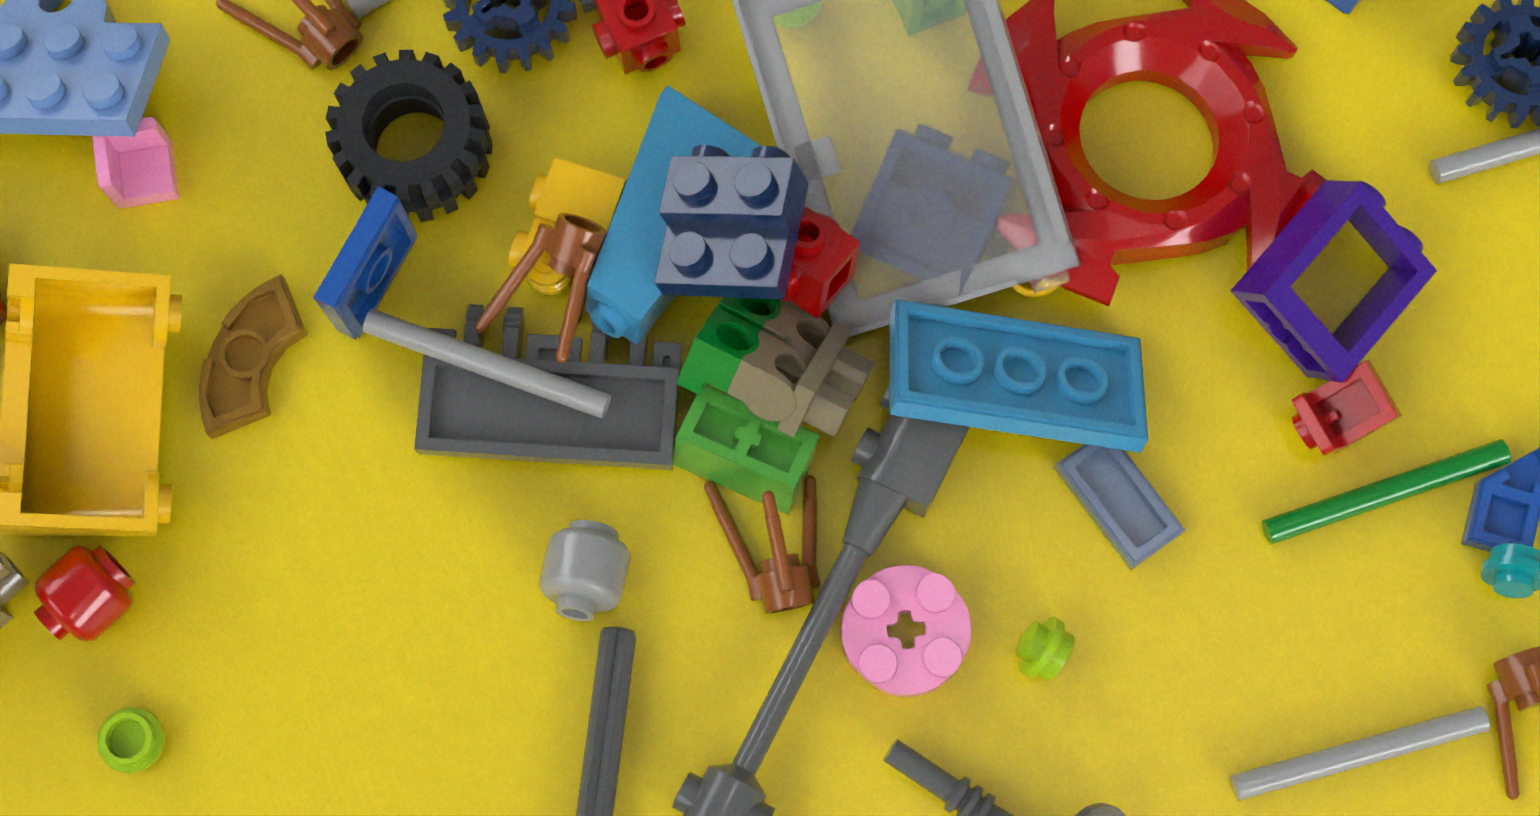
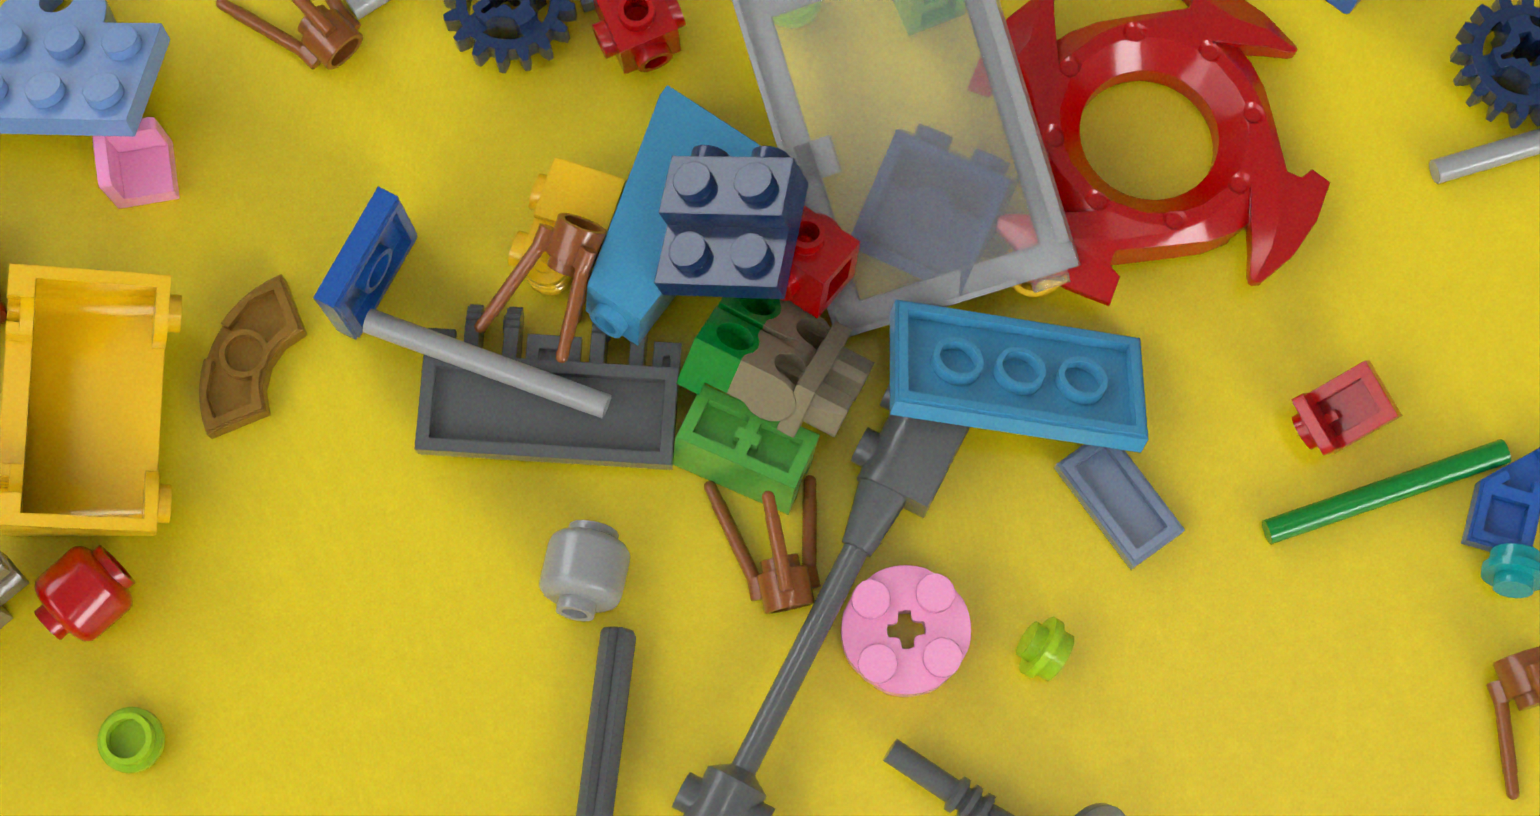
(398, 90): black tyre -> none
(1270, 299): dark purple window -> none
(1360, 752): light grey bar -> none

